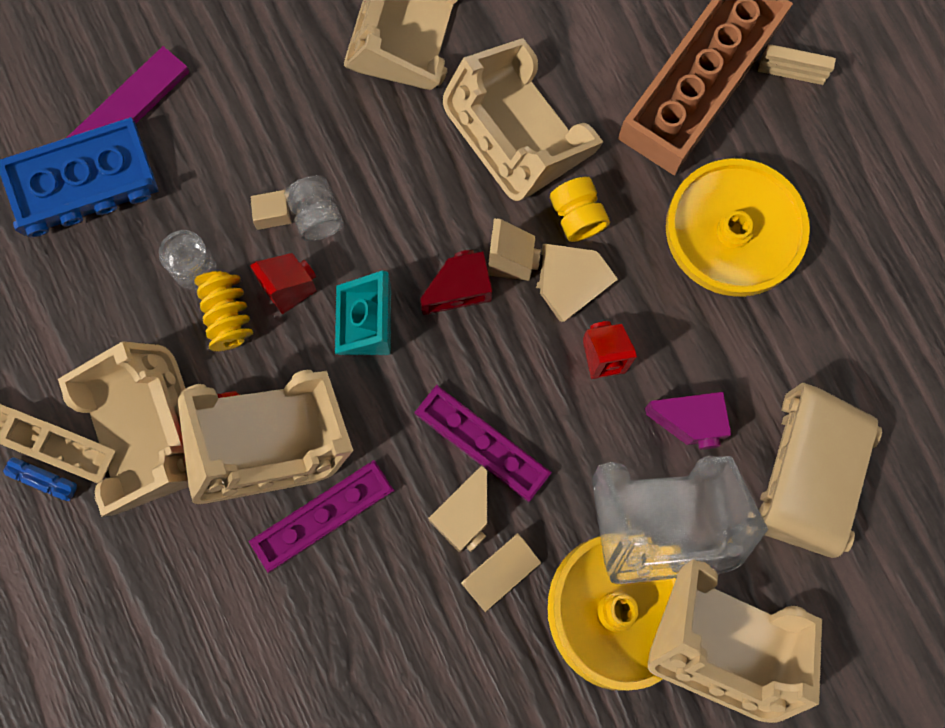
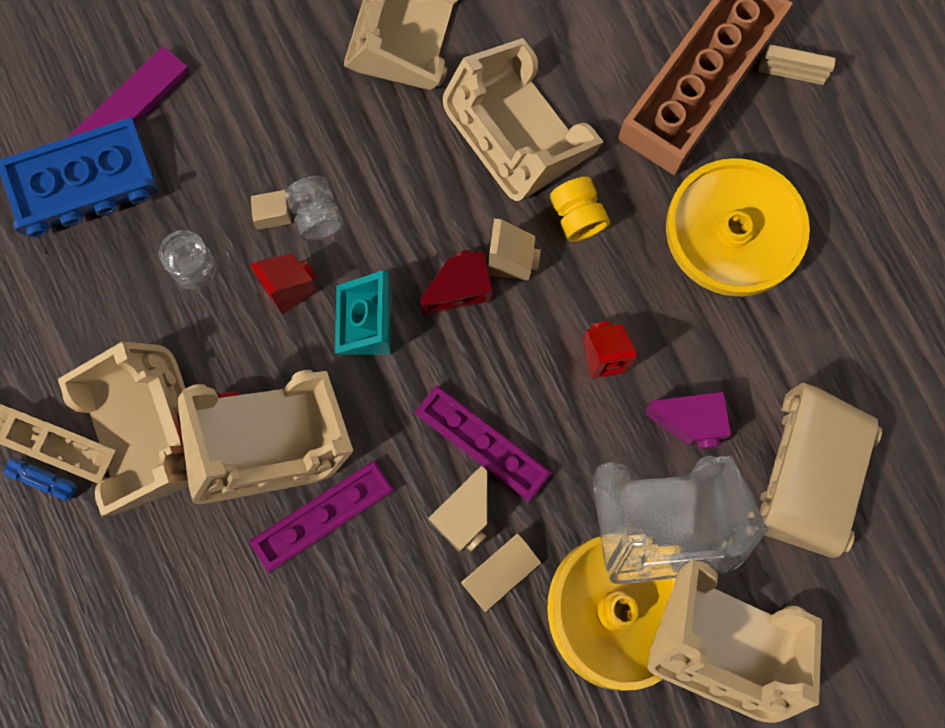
(222, 310): yellow piece -> none
(572, 278): tan slope -> none

